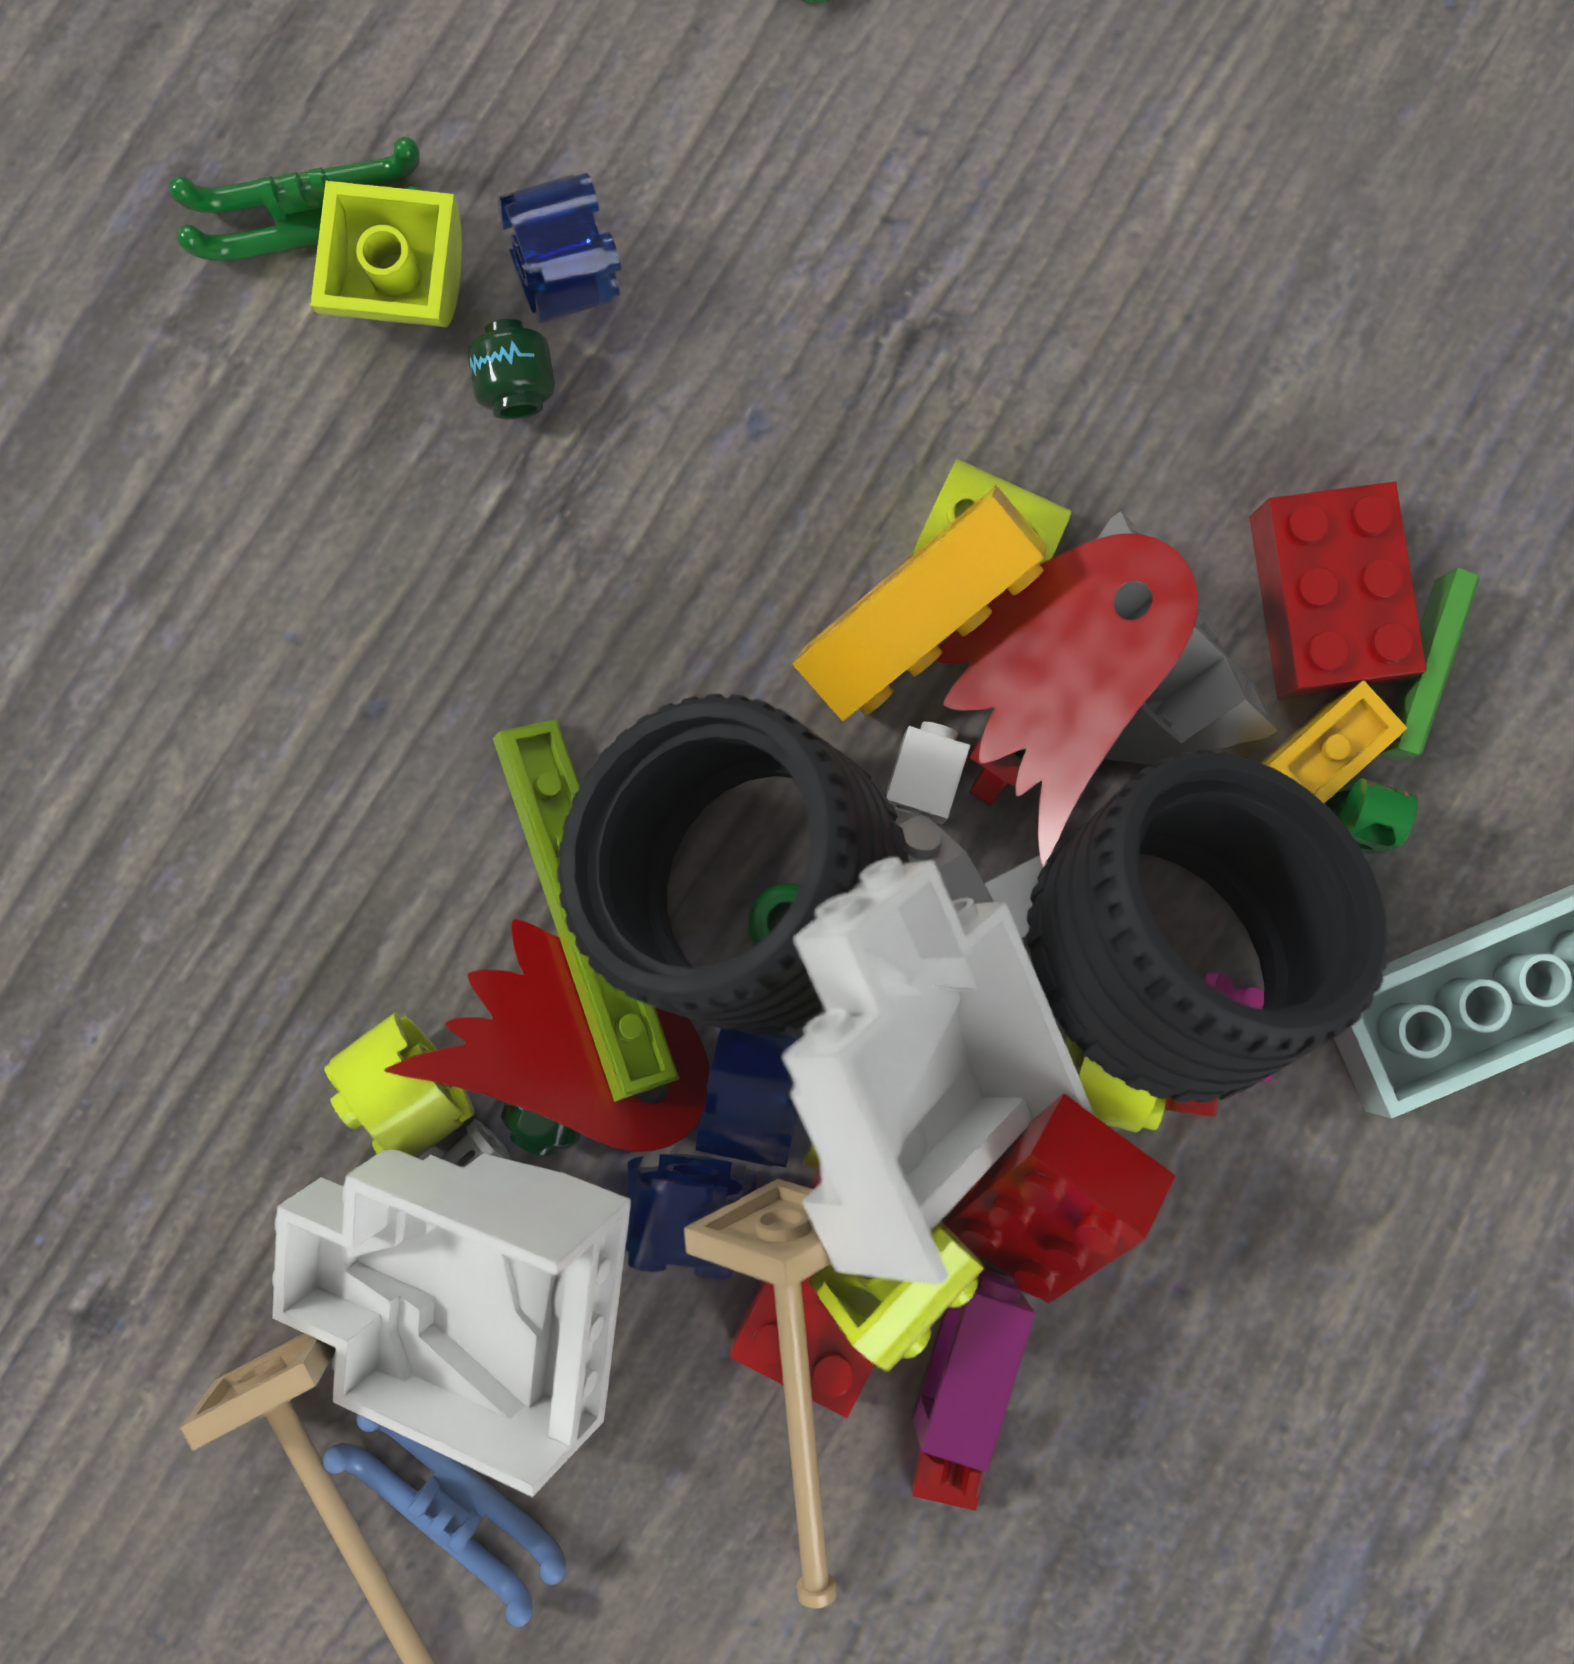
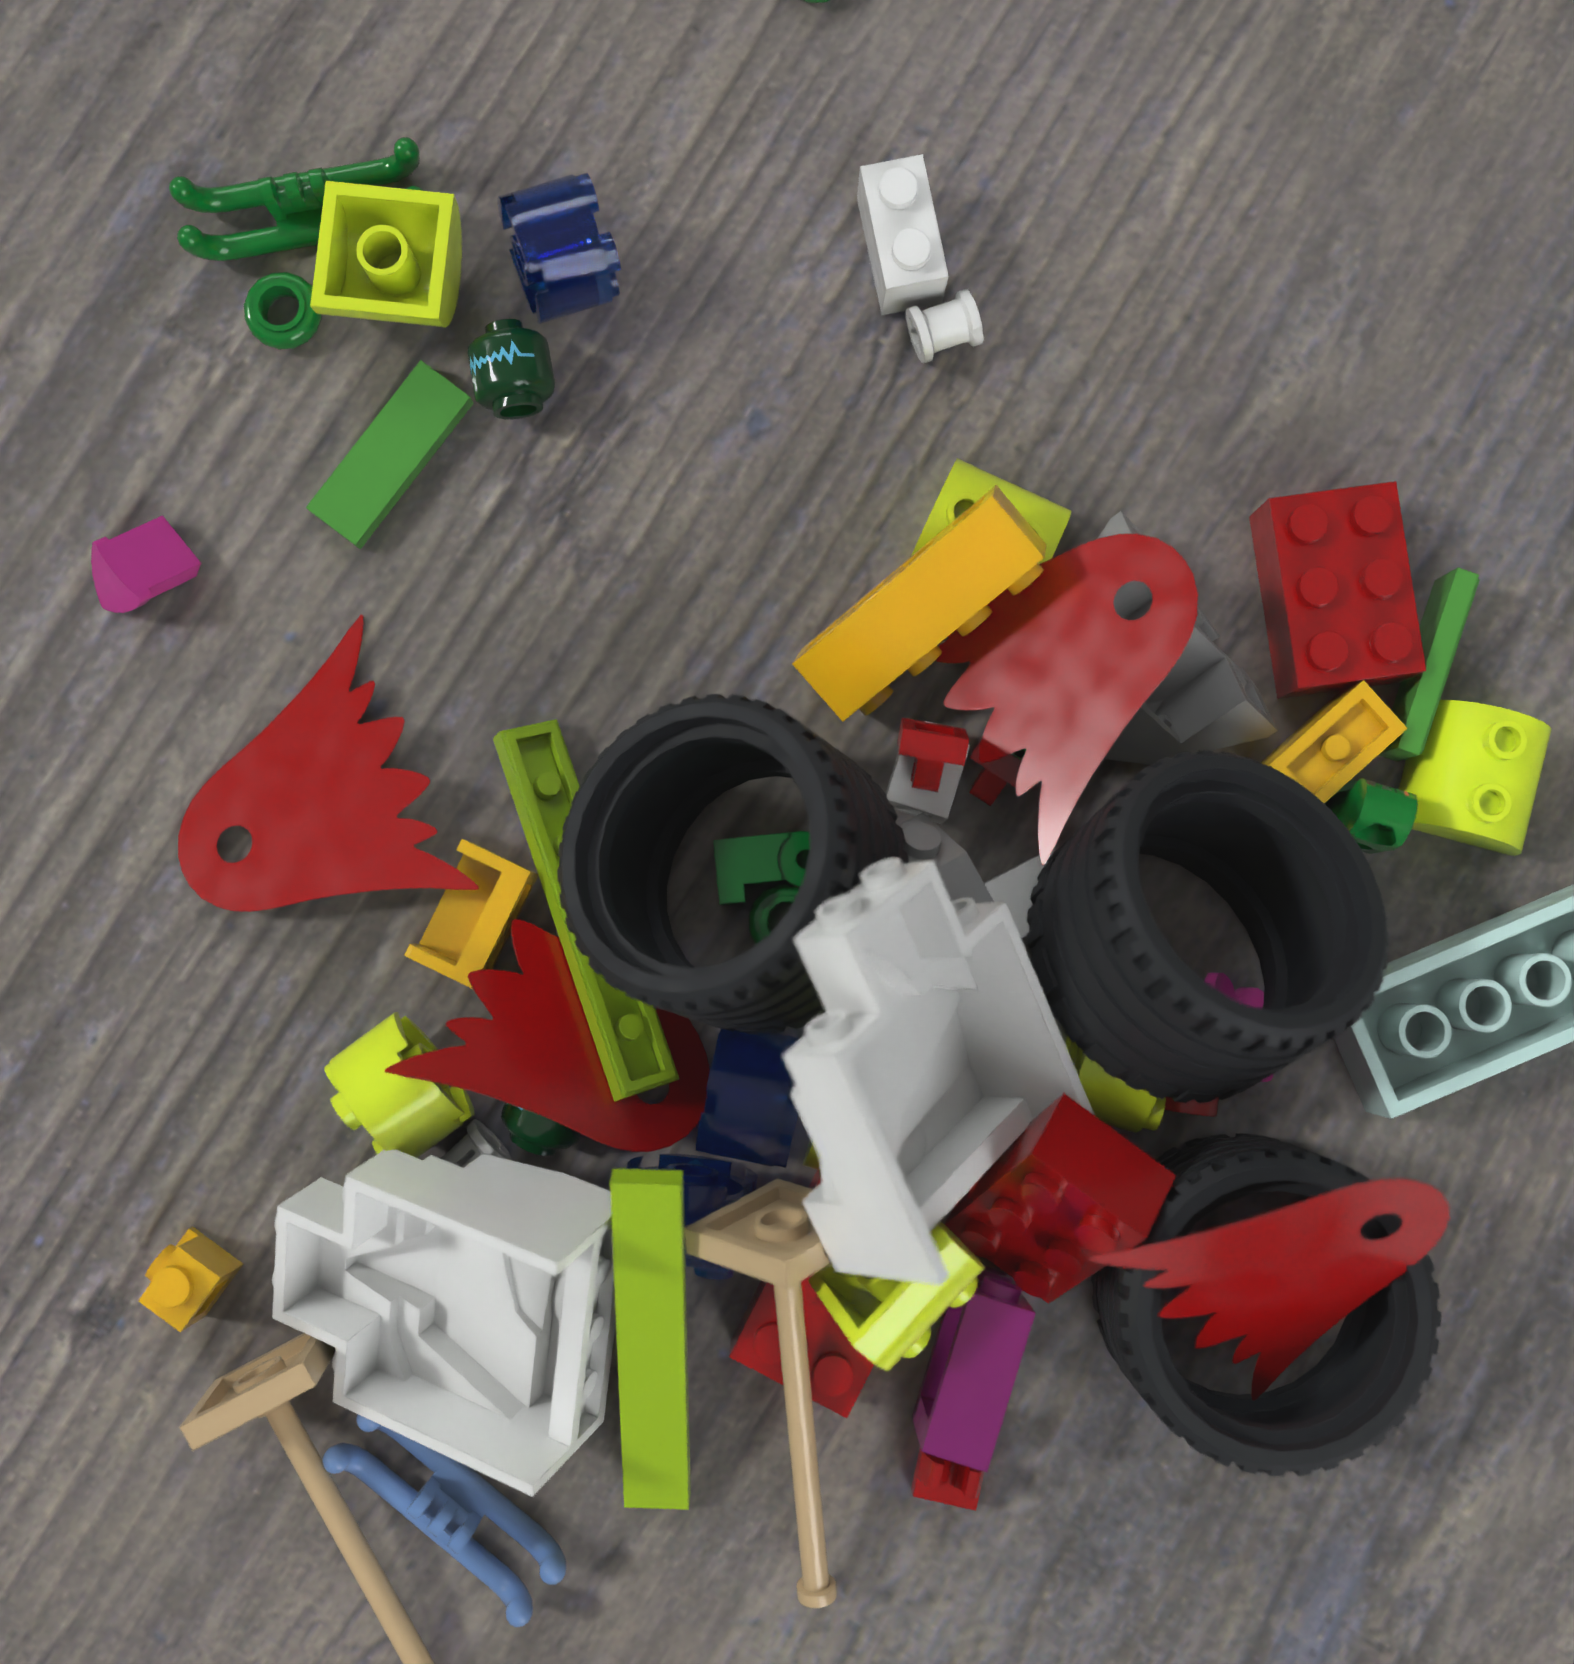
(140, 565): none -> dark pink tile
(188, 1279): none -> yellow brick
(264, 294): none -> green piece
(314, 805): none -> red piece
(390, 454): none -> bright green tile
(474, 924): none -> yellow panel
(651, 1336): none -> lime tile
(759, 861): none -> green leg
(902, 234): none -> white brick
(931, 748): none -> red tile
(944, 325): none -> white bush
(1291, 1269): none -> red piece
(1332, 1408): none -> black tyre
(1478, 775): none -> neon yellow brick

